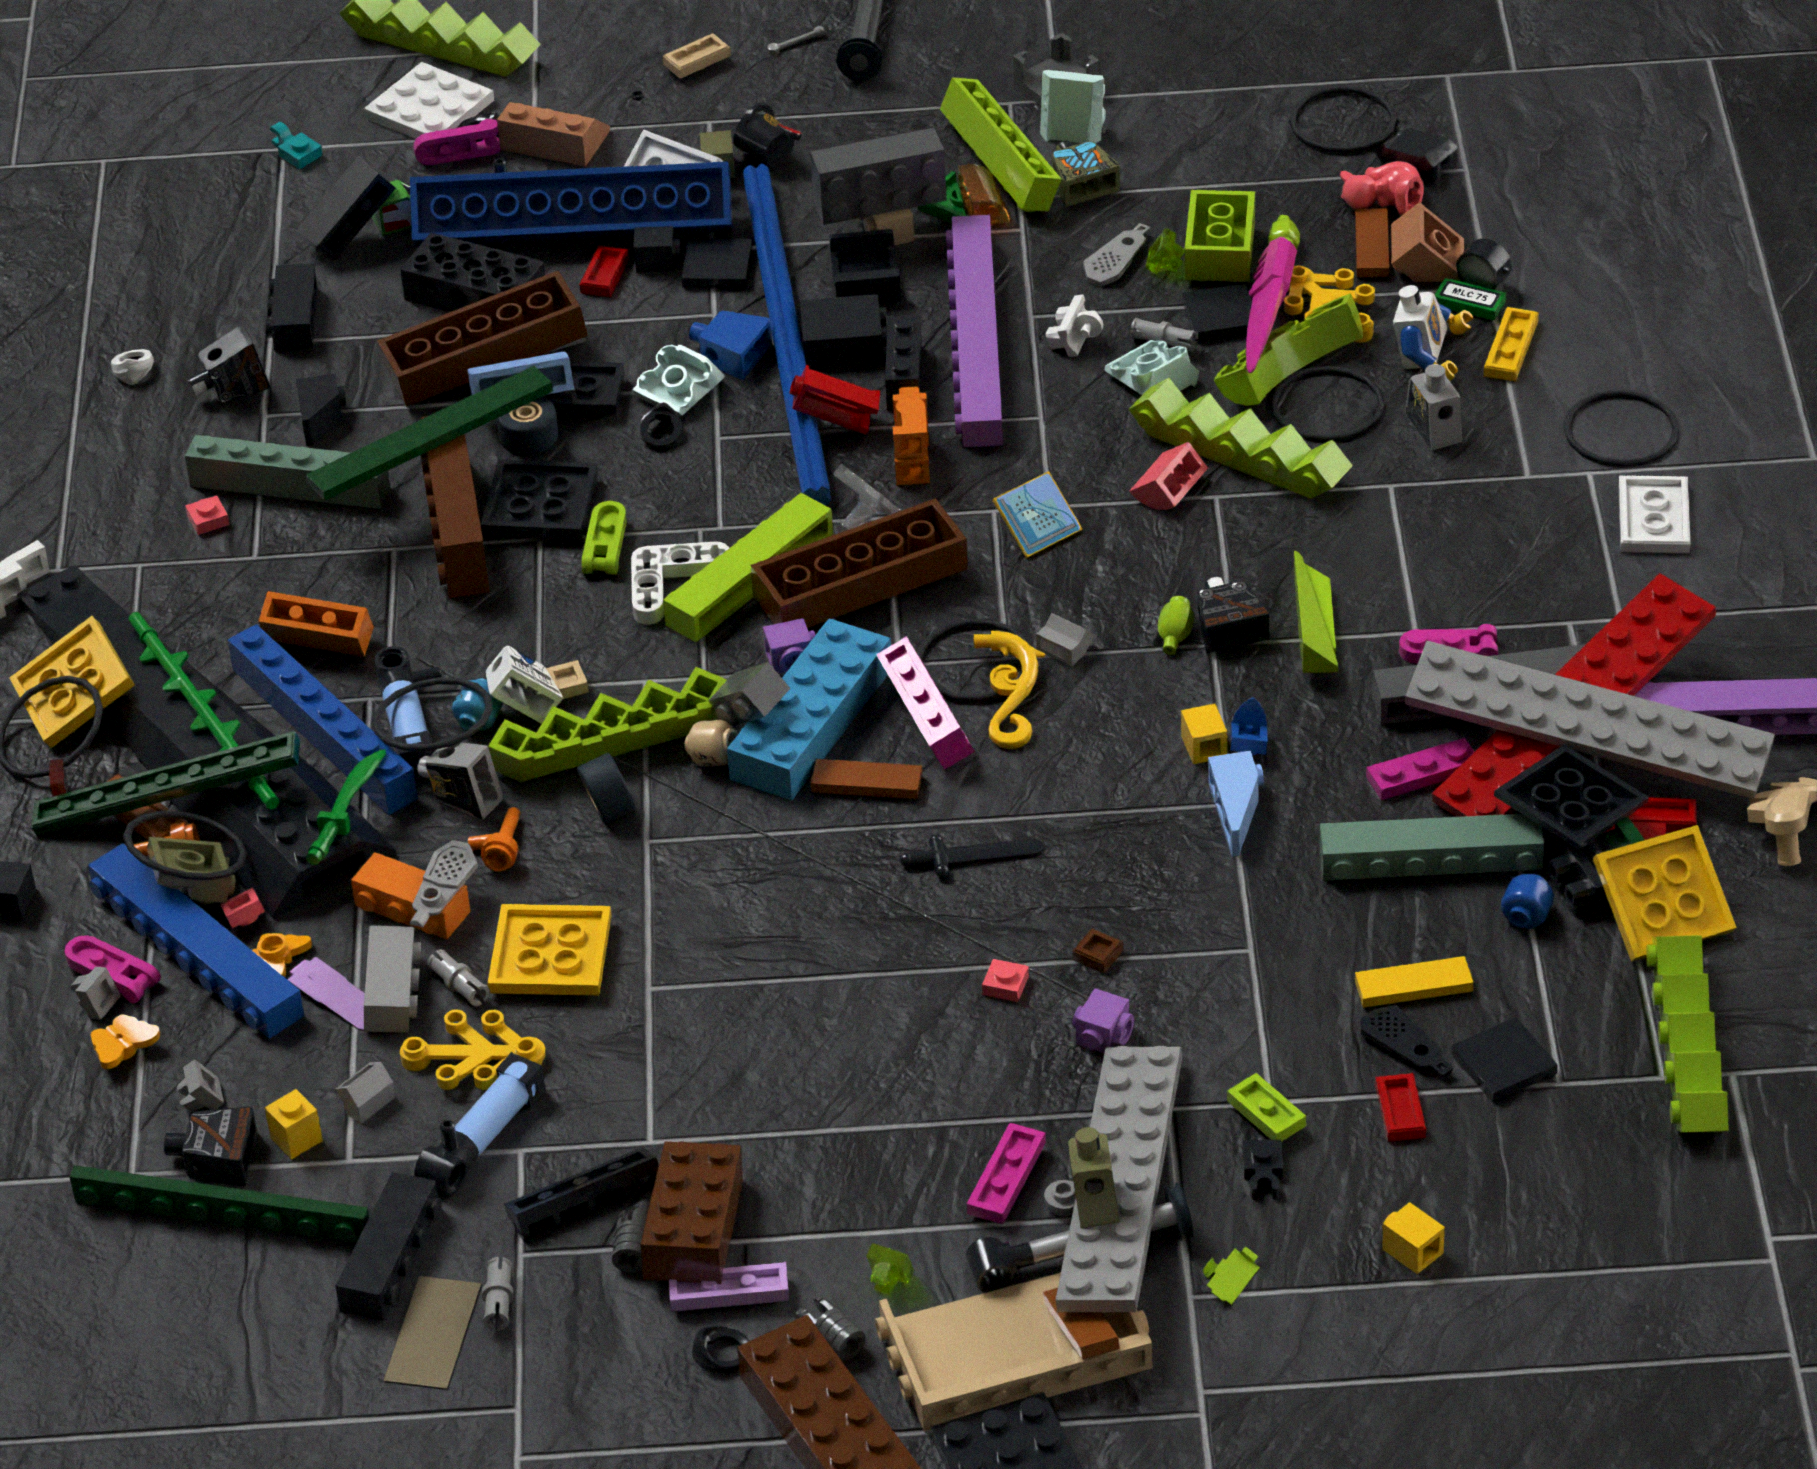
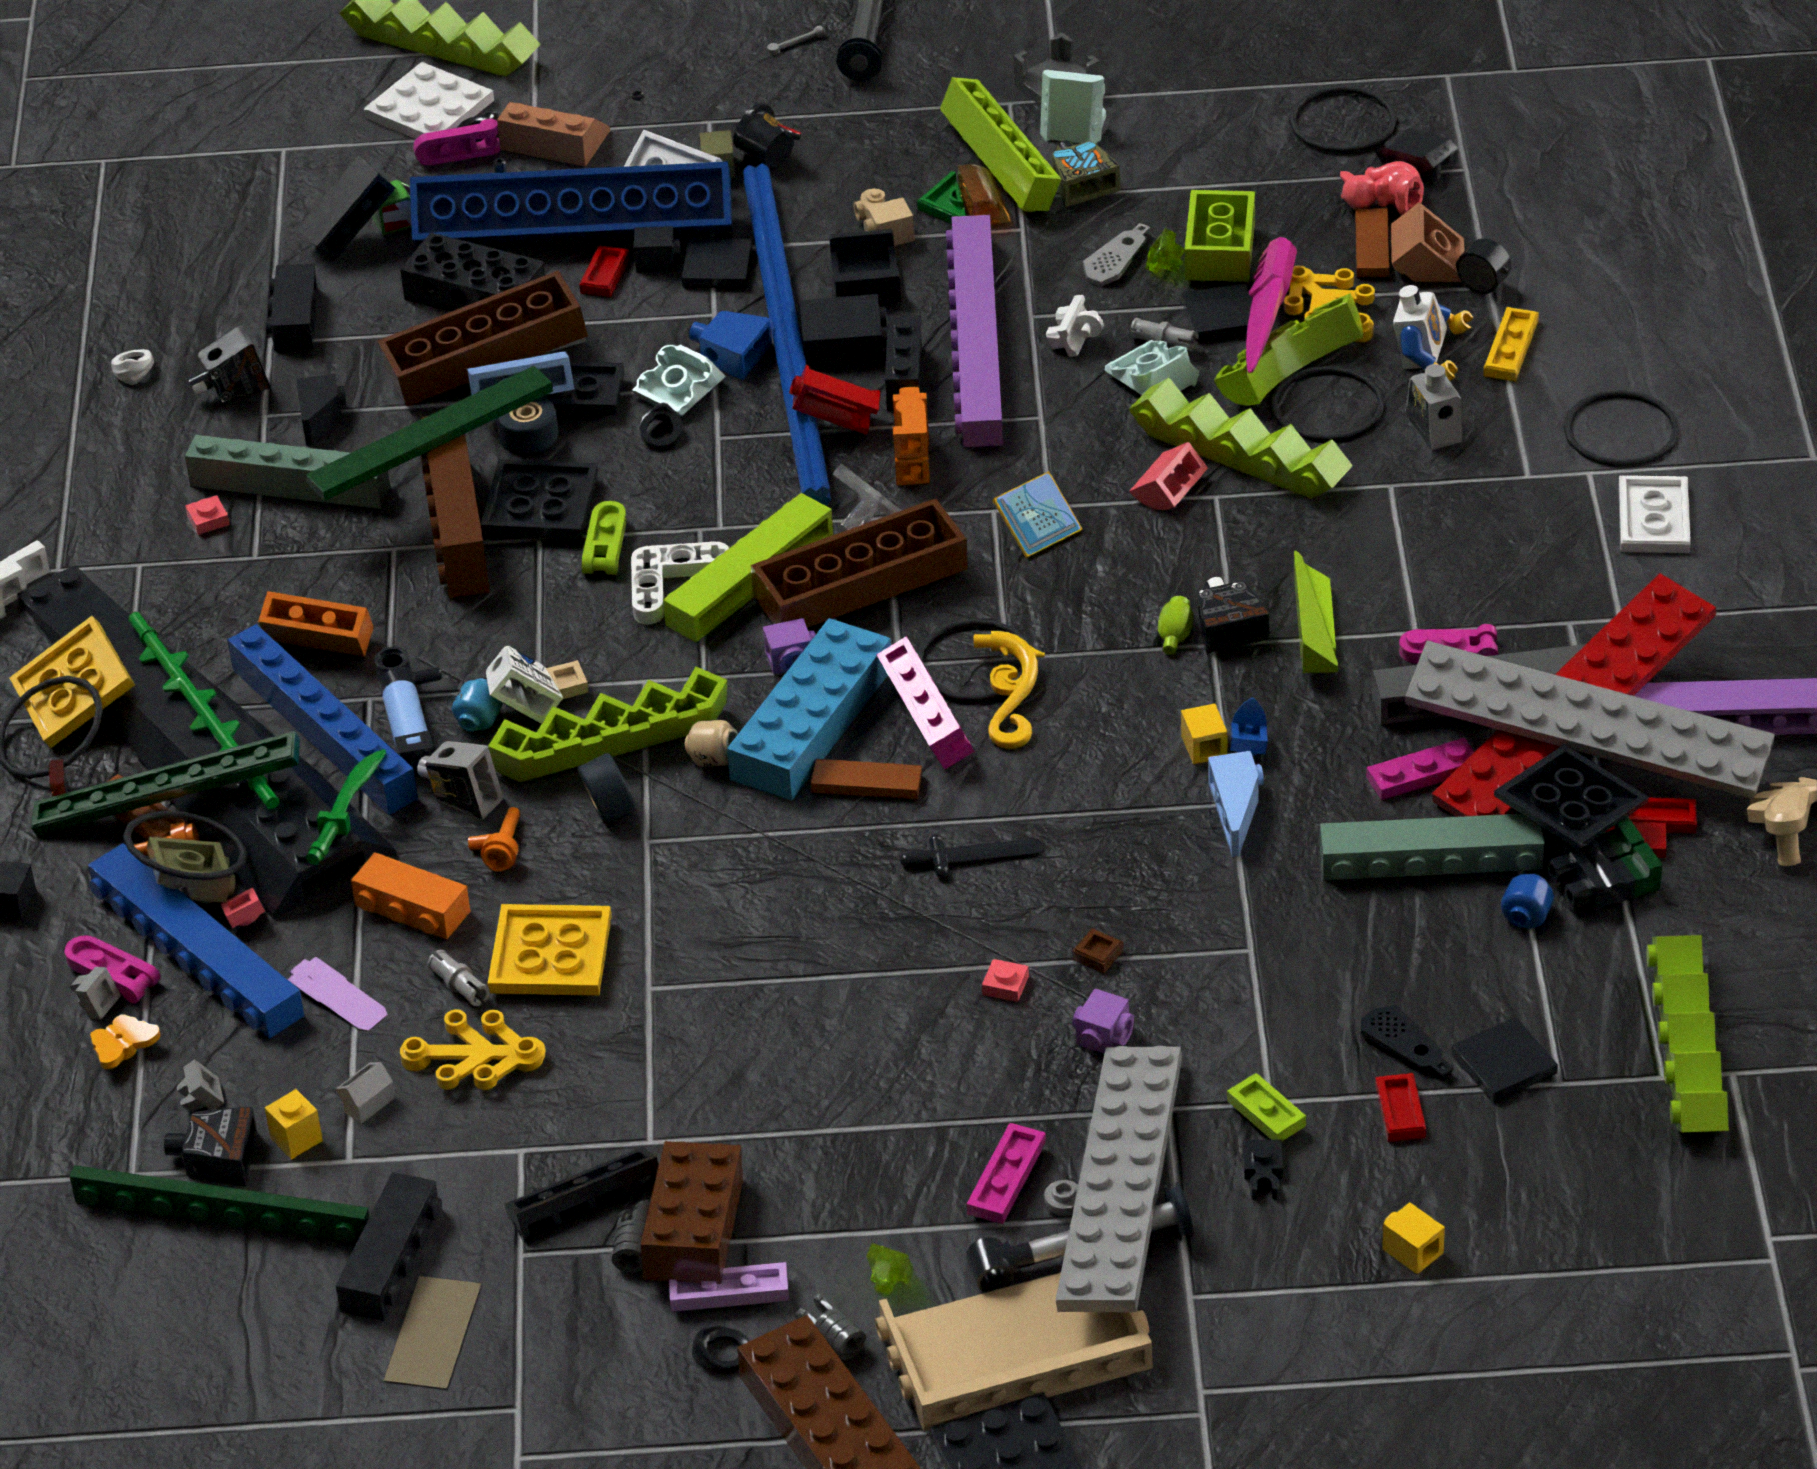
(280, 949): light orange animal -> none
(297, 149): teal plate -> none
(391, 979): light grey brick -> none
(437, 745): black piece -> none
(443, 878): light grey piece -> none
(497, 1293): light grey pin -> none
(517, 1085): piece -> none
(696, 55): tan plate -> none
(749, 694): dark grey brick -> none
(878, 176): dark grey brick -> none
(1063, 640): light grey piece -> none
(1086, 1331): dark orange tile -> none
(1092, 1163): olive torso -> none
(1231, 1274): lime piece -> none
(1284, 228): lime plant -> none
(1414, 981): yellow tile -> none
(1472, 298): tile -> none
(1664, 890): yellow plate -> none

